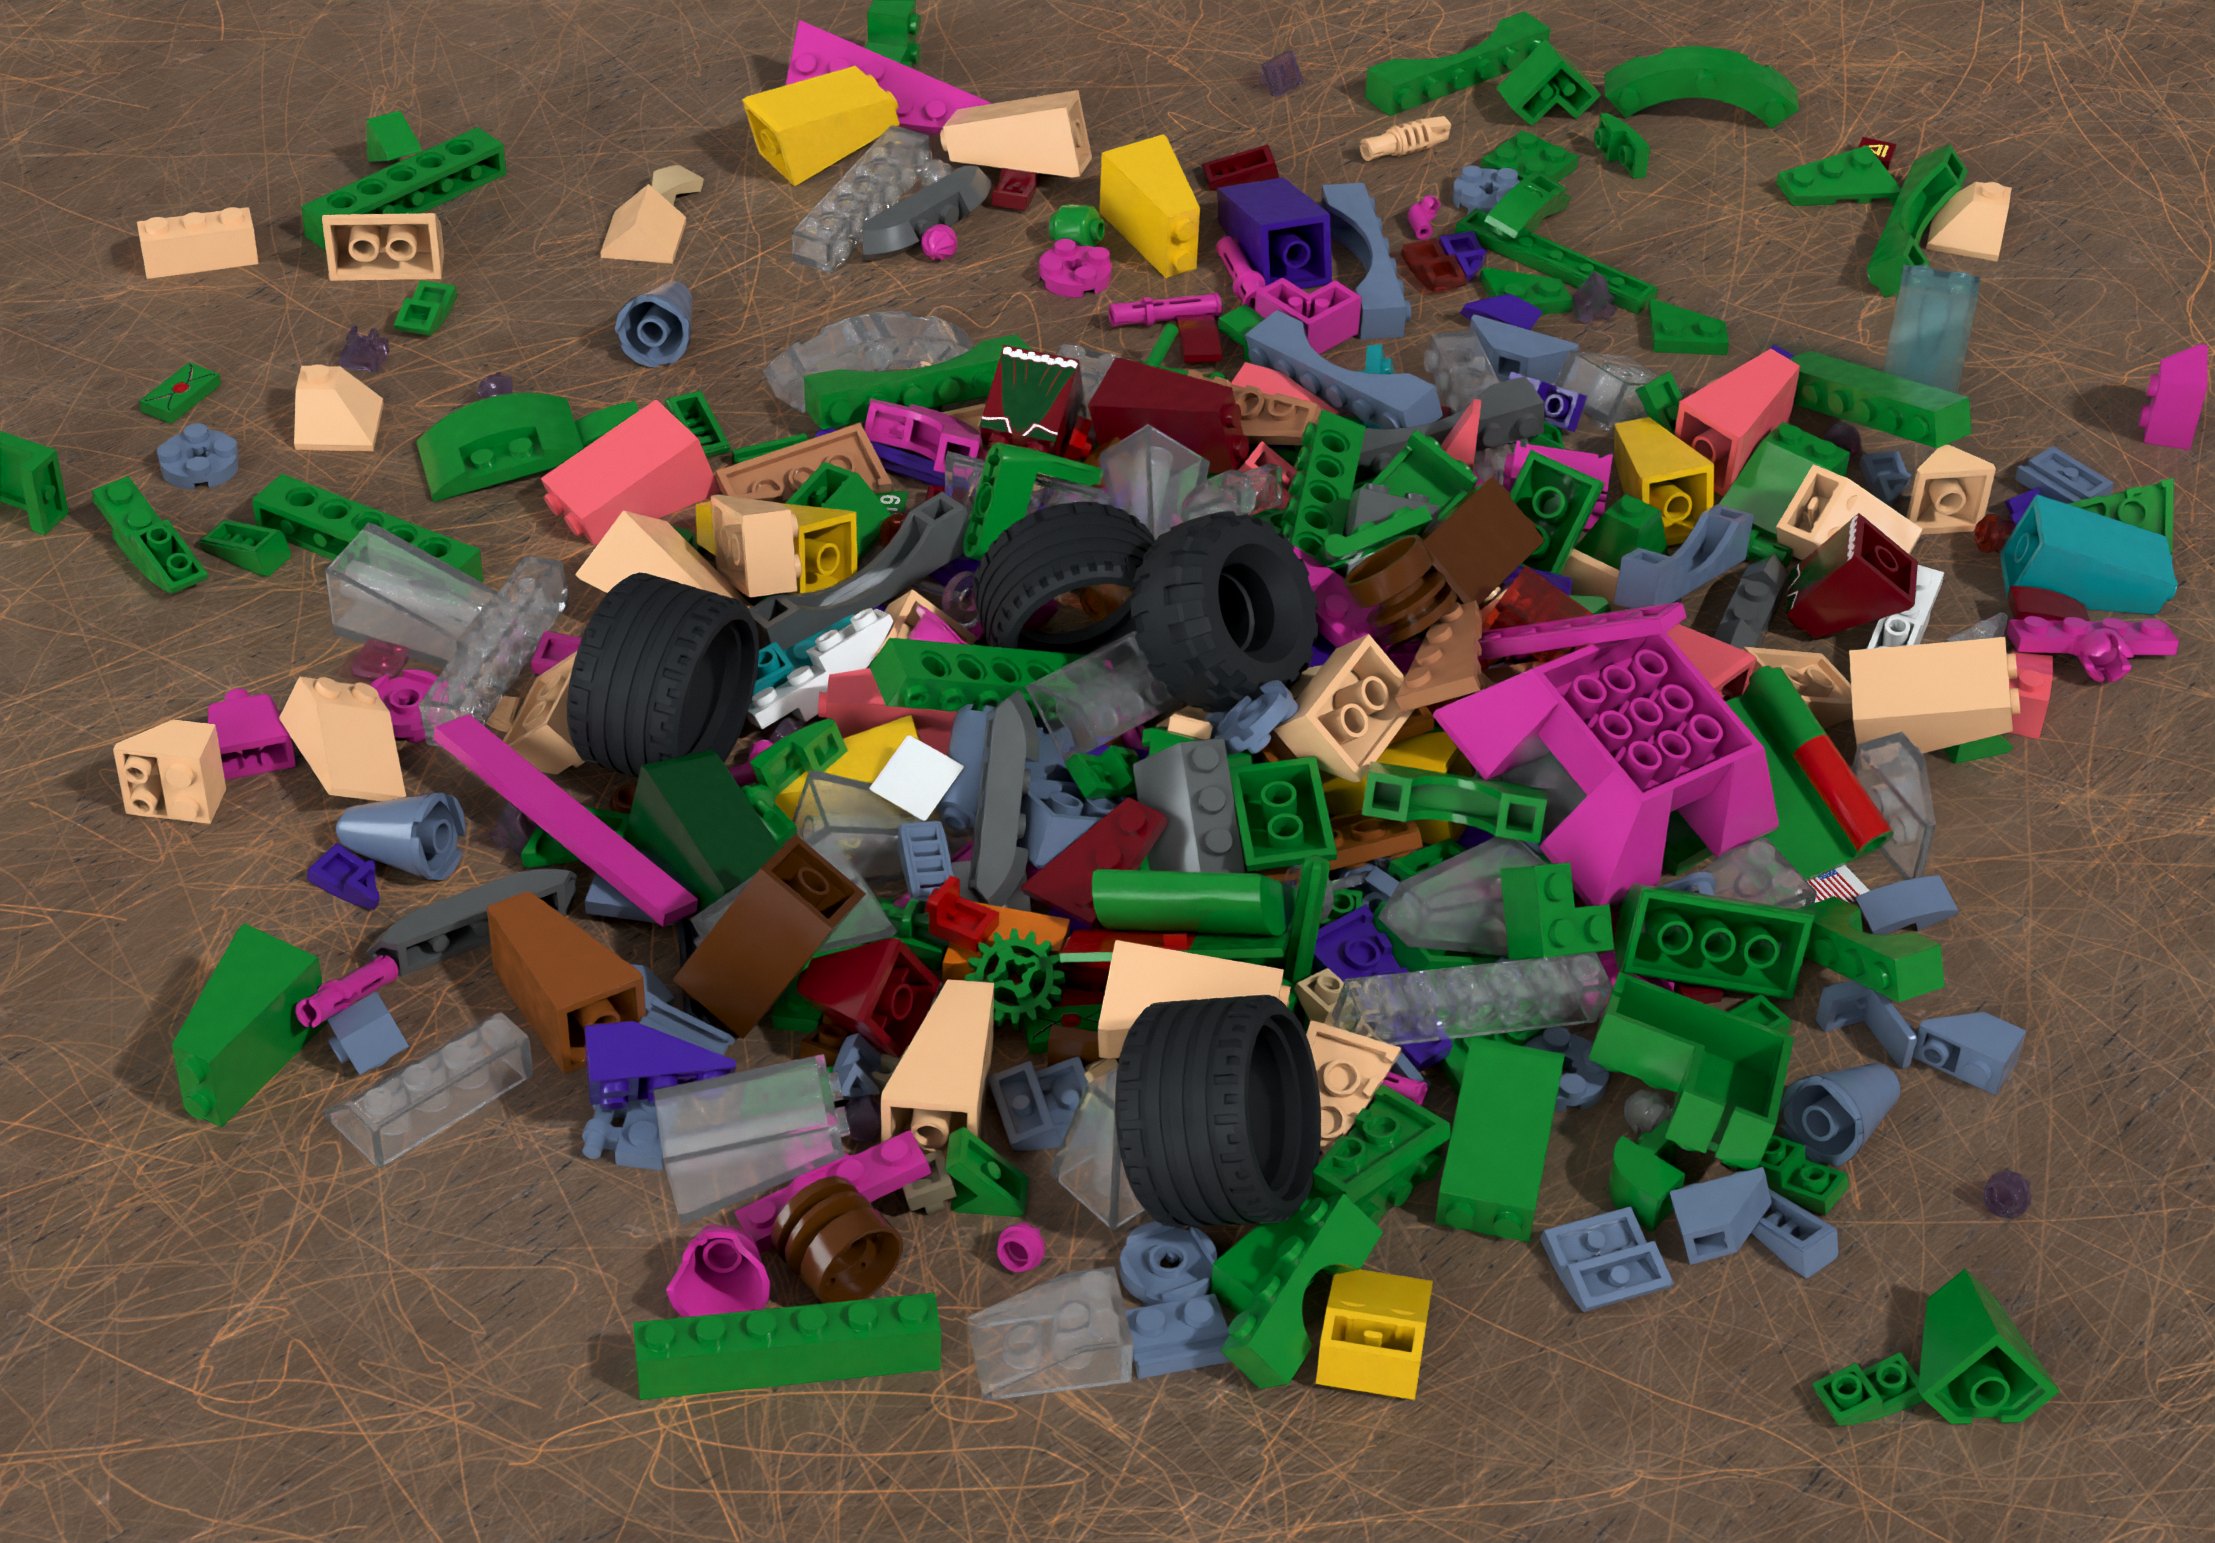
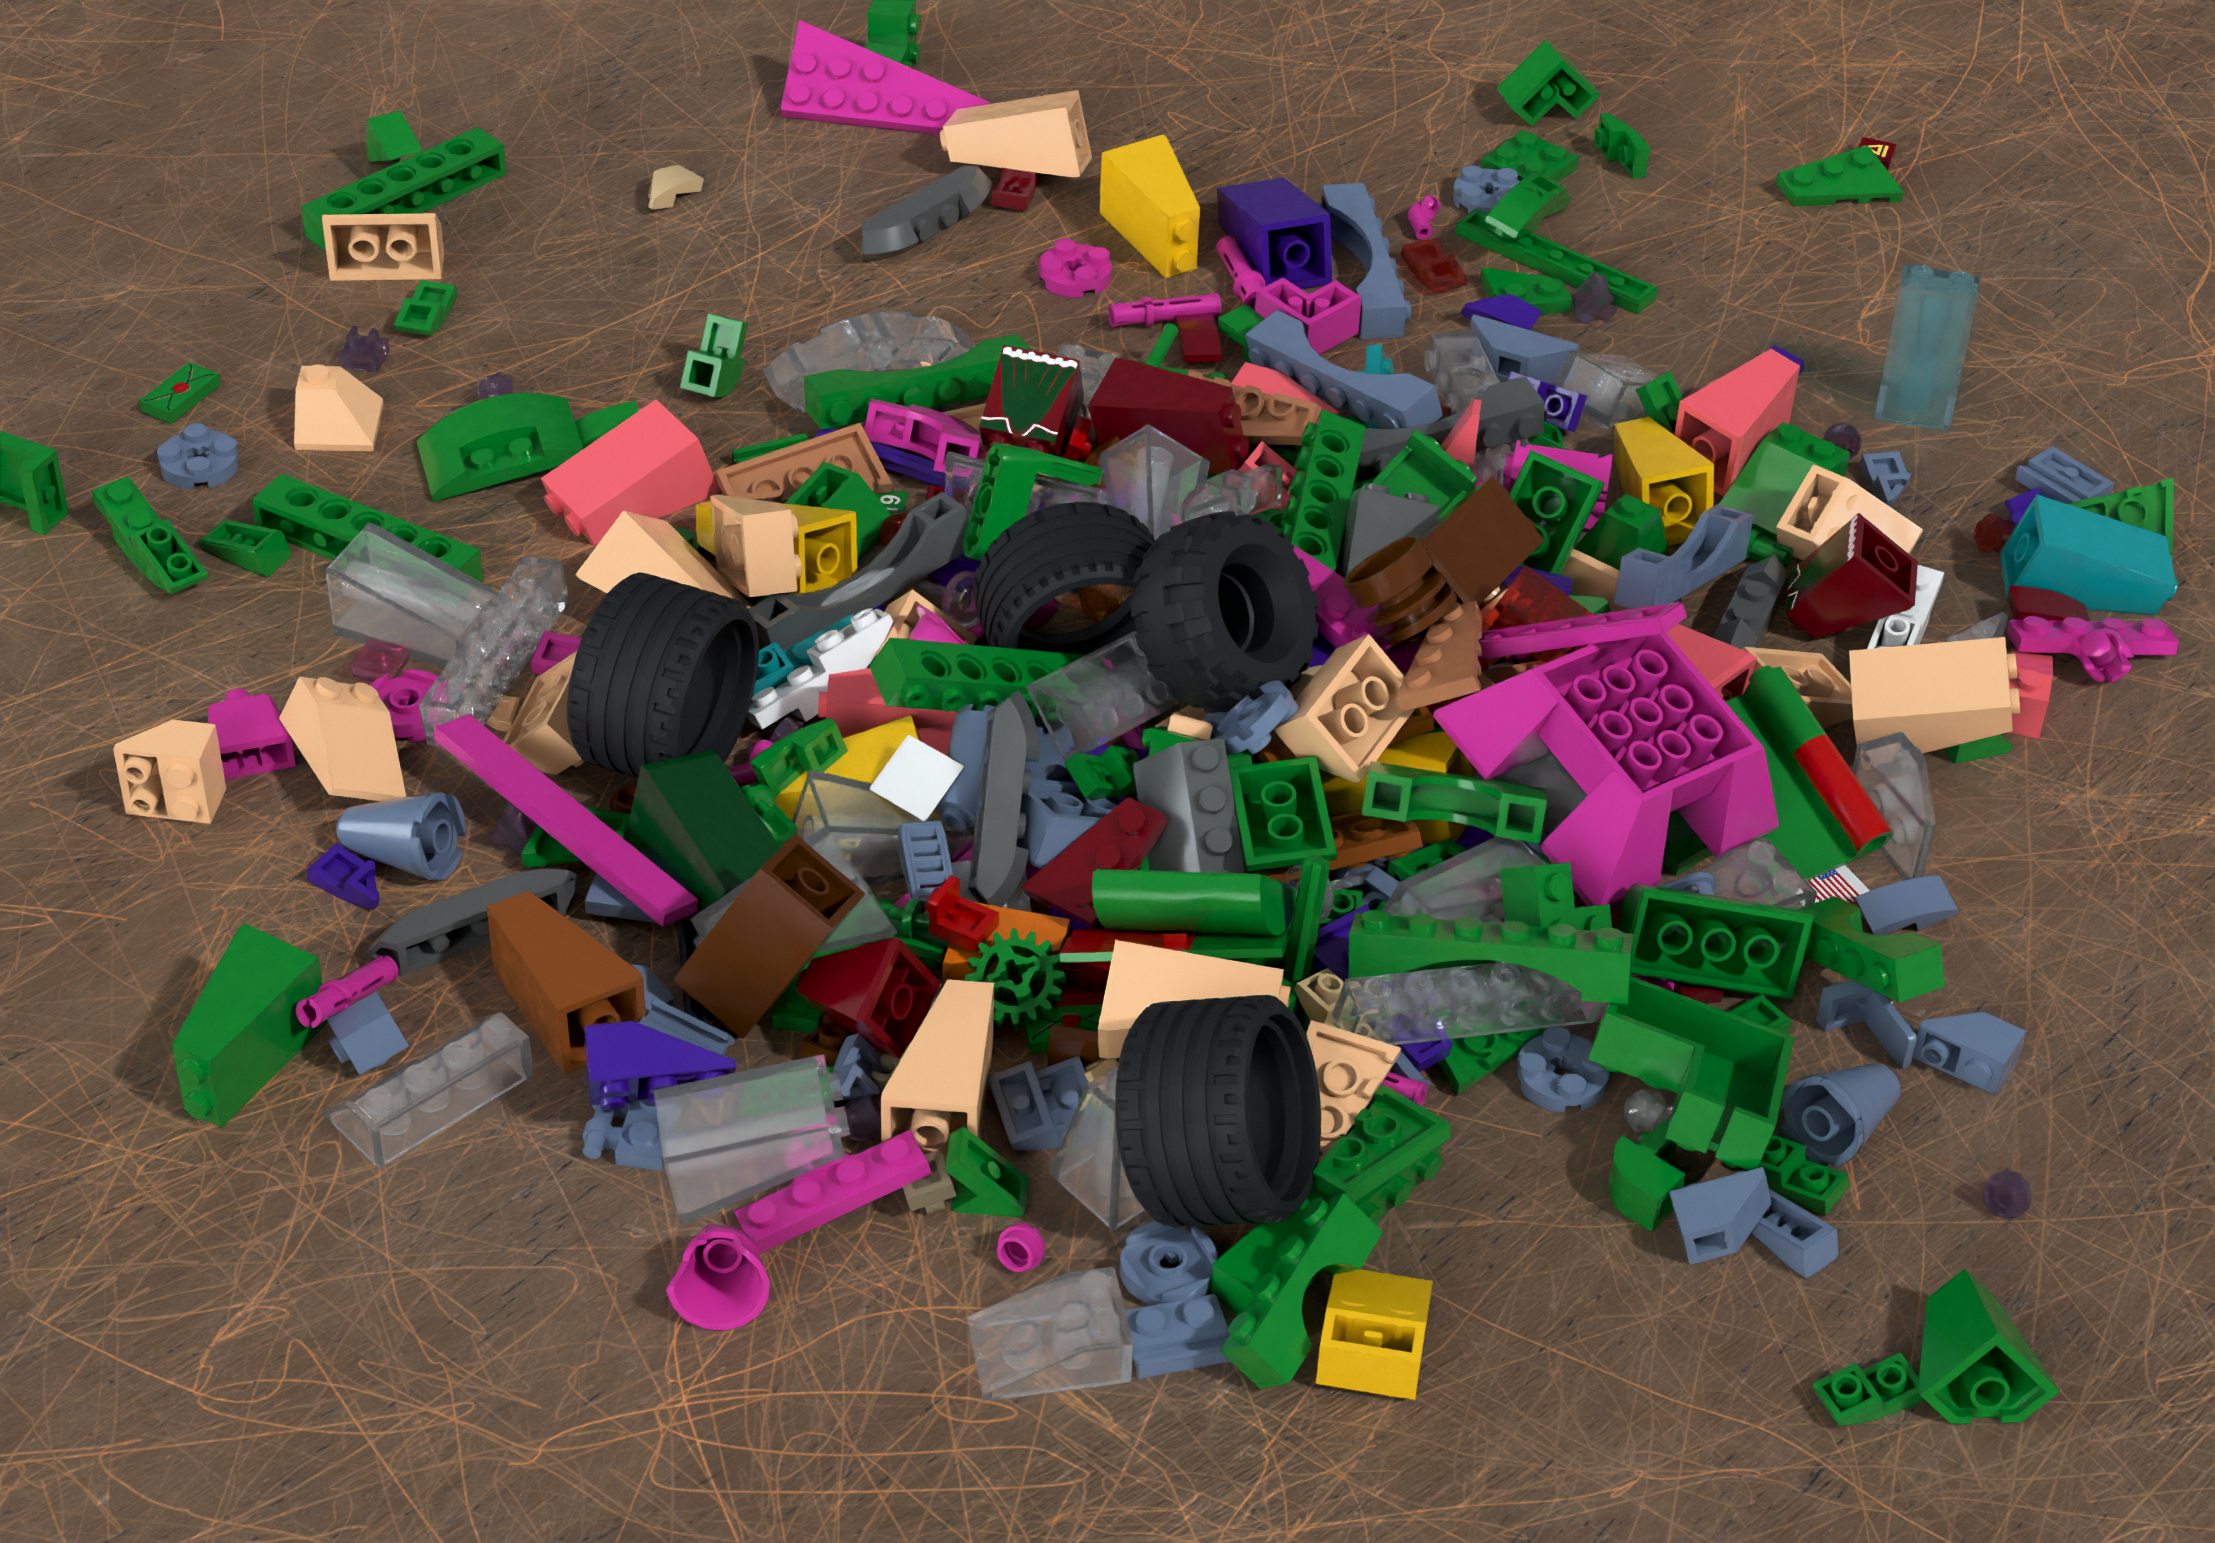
(197, 242): light nougat slope -> none
(645, 229): light nougat slope -> none
(656, 325): sand blue cone -> none
(696, 405): green slope -> none
(718, 363): none -> green brick
(787, 1346): green brick -> none
(819, 120): yellow slope -> none
(836, 1241): reddish brown wheel -> none
(863, 192): clear brick -> none
(934, 171): clear plate -> none
(939, 242): dark pink plate -> none
(1077, 223): green head -> none
(1241, 168): dark red slope -> none
(1281, 73): clear purple tile -> none
(1368, 538): green plate -> none
(1406, 138): light nougat hinge -> none
(1413, 82): green arch -> none
(1466, 251): dark purple slope -> none
(1499, 1139): green slope -> none
(1588, 960): none -> green arch
(1605, 1259): sand blue slope -> none
(1685, 331): green wing -> none
(1701, 74): green brick -> none
(1881, 400): green brick -> none
(1925, 191): green arch -> none
(1950, 491): light nougat slope -> none
(1972, 222): light nougat slope -> none
(2175, 399): dark pink slope -> none

